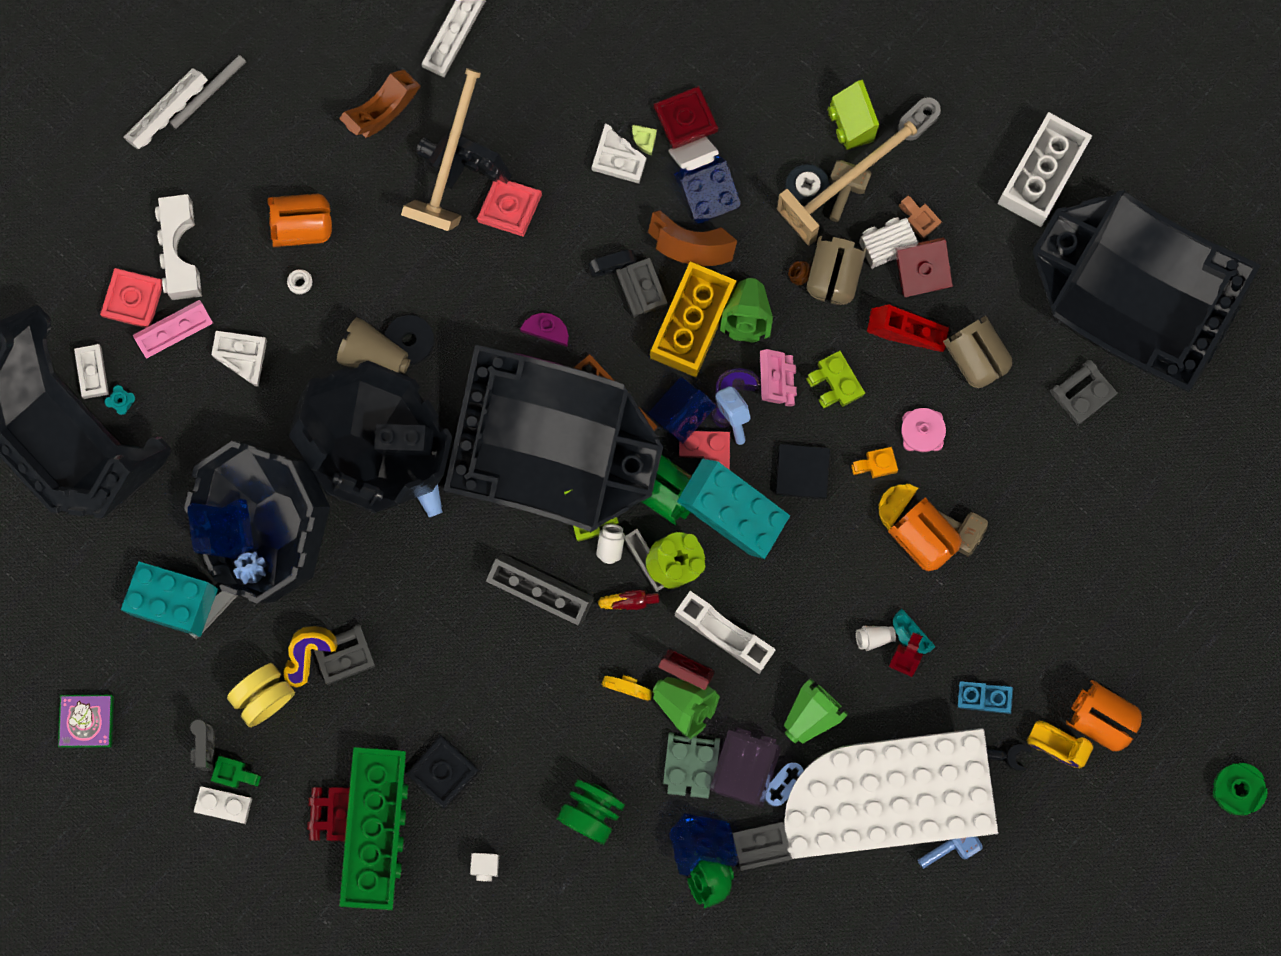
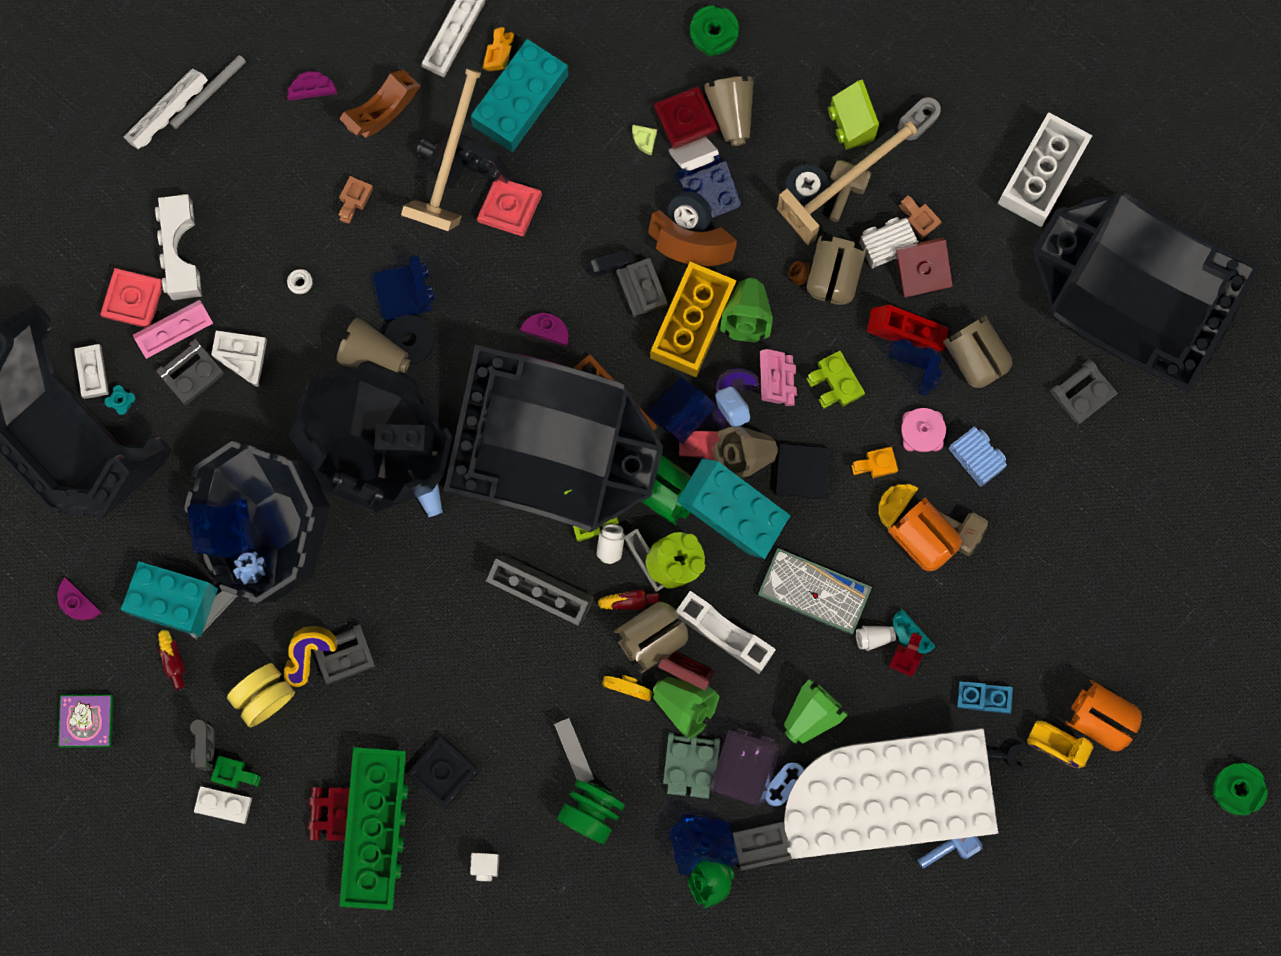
(75, 603): none -> magenta plate
(171, 659): none -> dark red piece
(195, 378): none -> dark grey plate
(299, 220): orange cylinder -> none
(310, 85): none -> magenta plate
(354, 196): none -> nougat plate
(403, 290): none -> clear blue bracket
(498, 53): none -> light orange plate
(519, 95): none -> teal brick
(573, 750): none -> light grey piece
(617, 157): white wing -> none
(646, 625): none -> dark tan cylinder
(695, 221): none -> black wheel
(715, 17): none -> green plate
(732, 107): none -> dark tan cone
(744, 450): none -> dark tan cone
(814, 591): none -> tile
(921, 358): none -> clear blue bracket
(978, 456): none -> light blue brick

